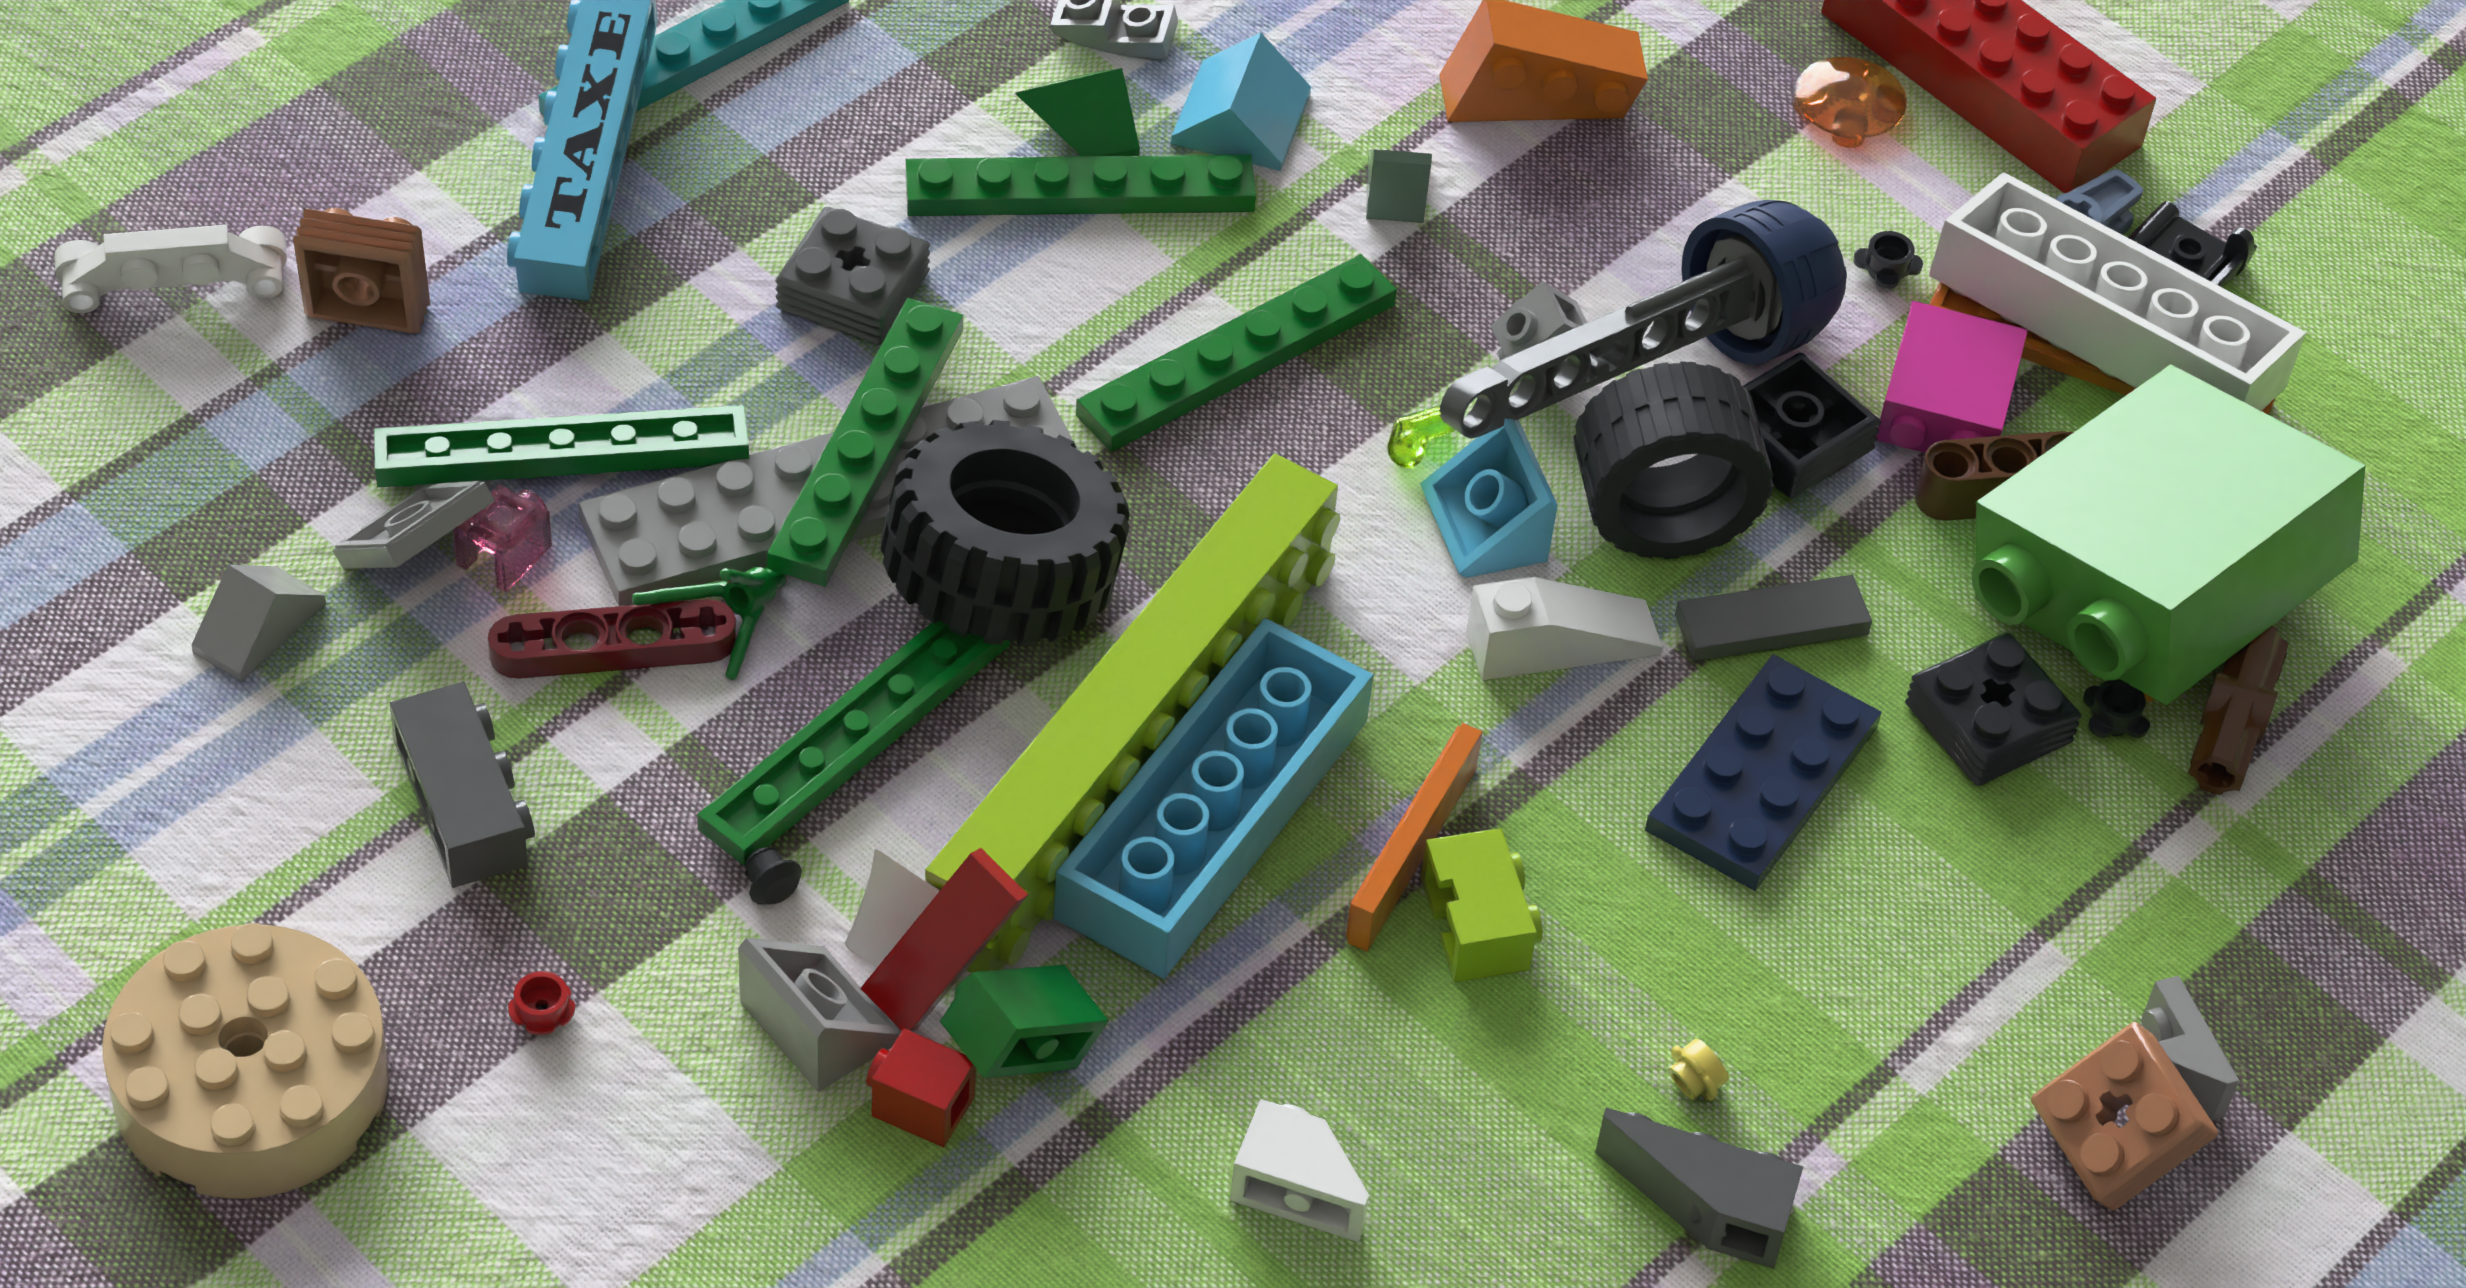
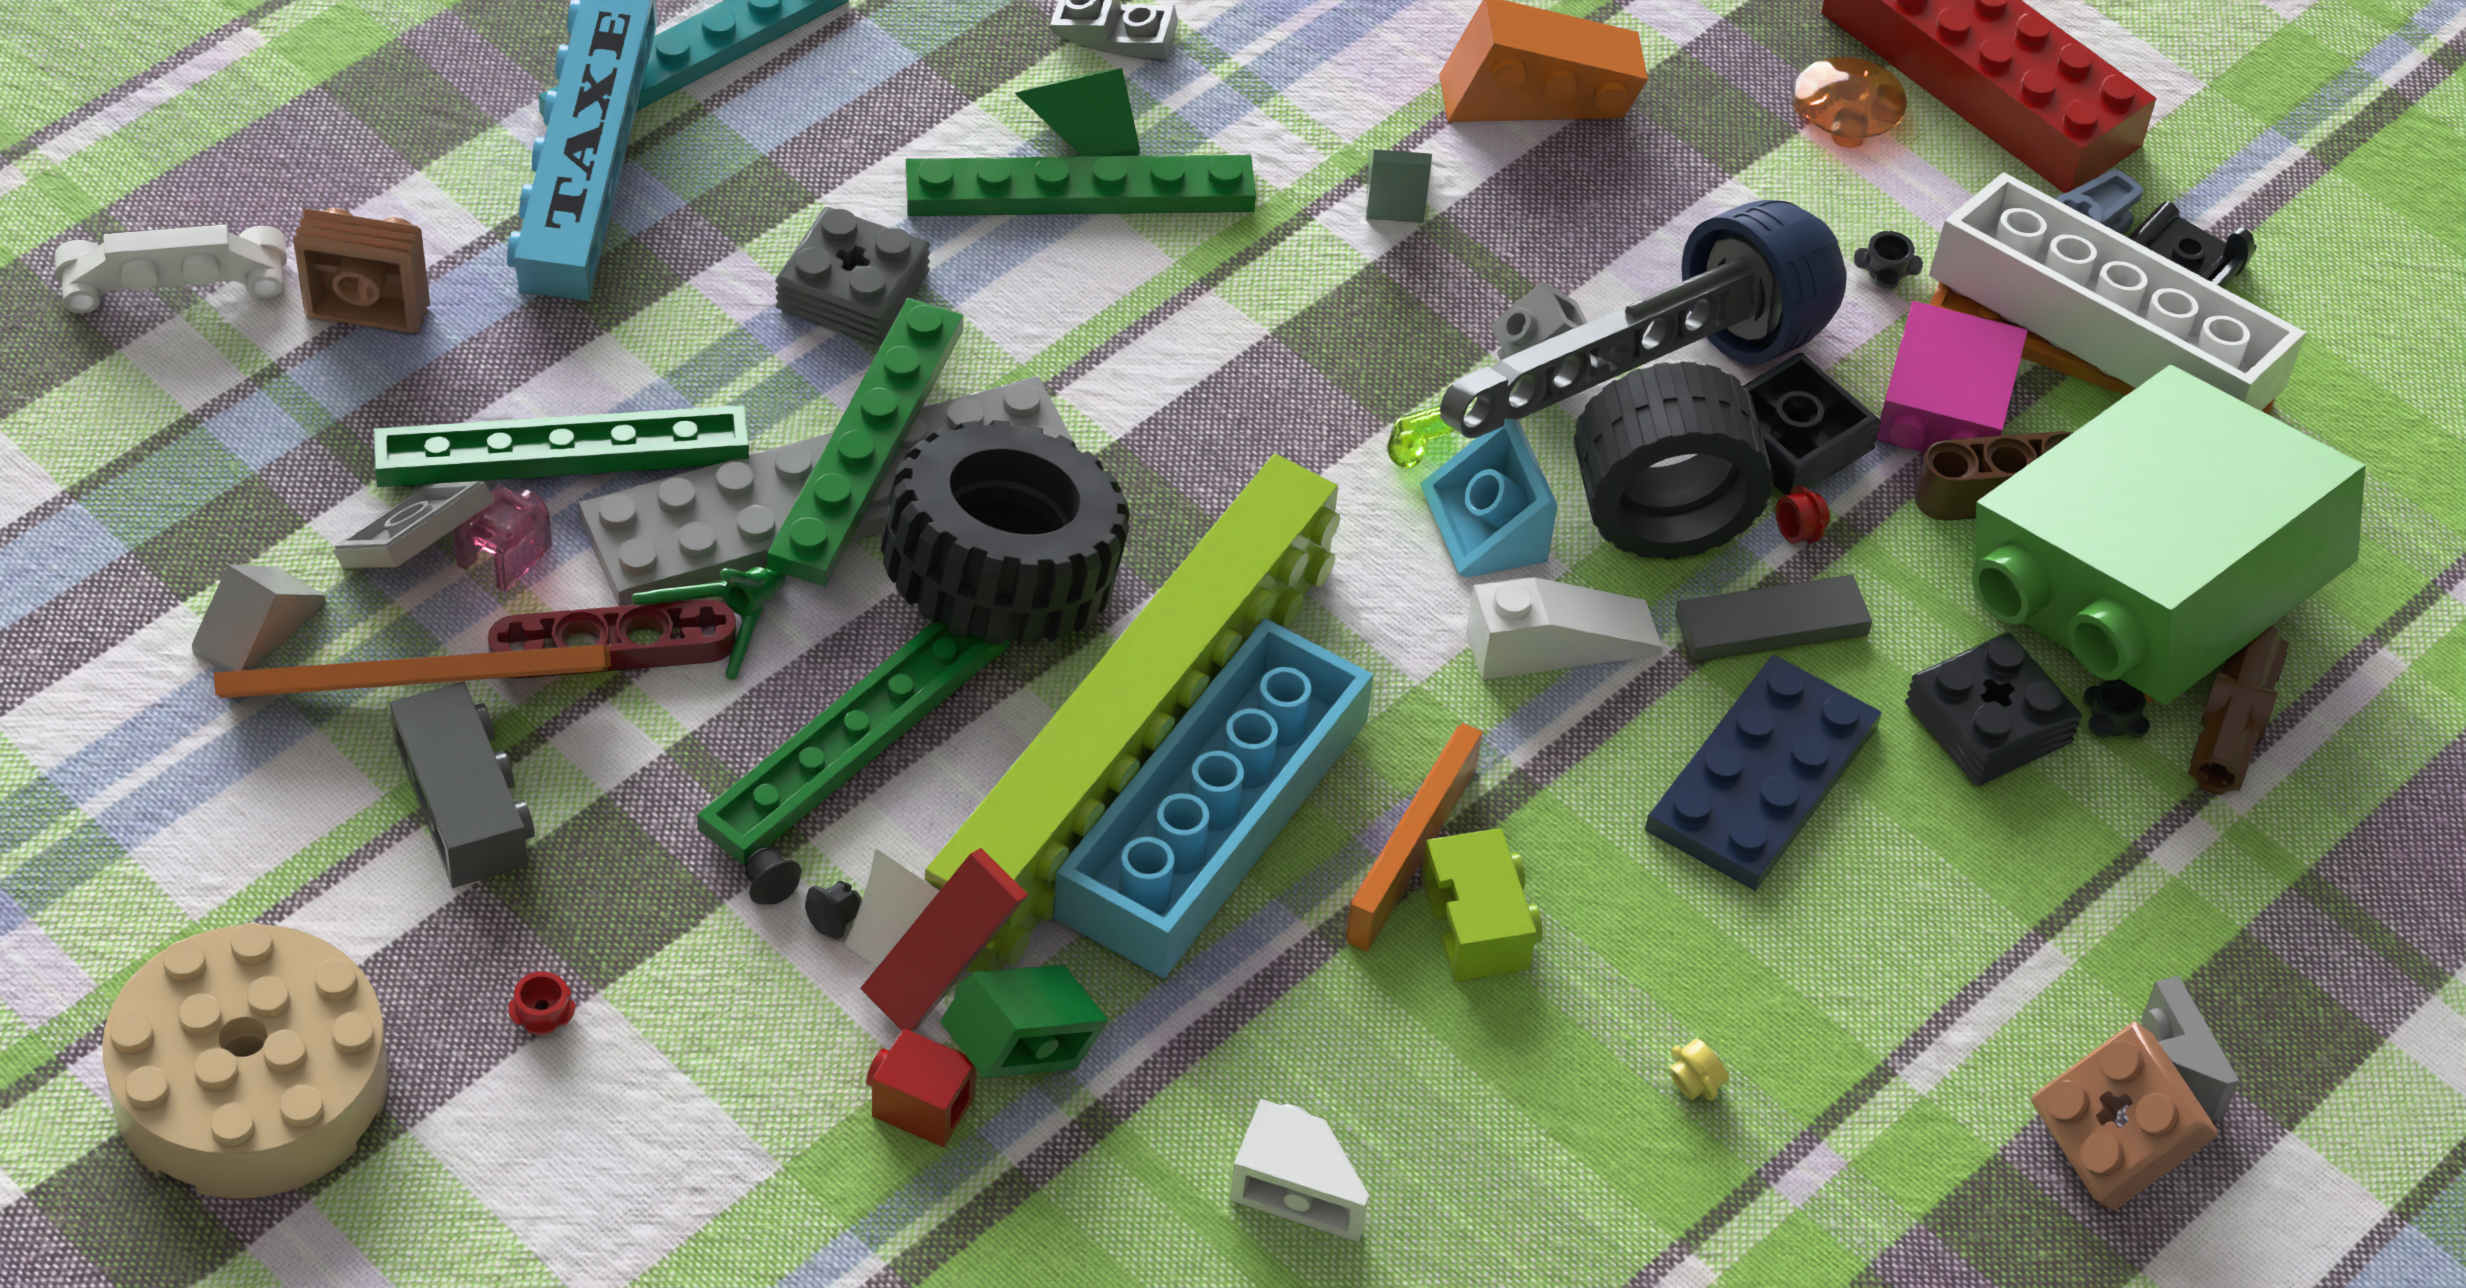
(412, 671): none -> orange tile
(811, 1008): light grey slope -> none
(832, 908): none -> black piece
(1235, 352): green plate -> none
(1244, 104): medium azure slope -> none
(1714, 1190): dark grey slope -> none
(1802, 516): none -> red plate

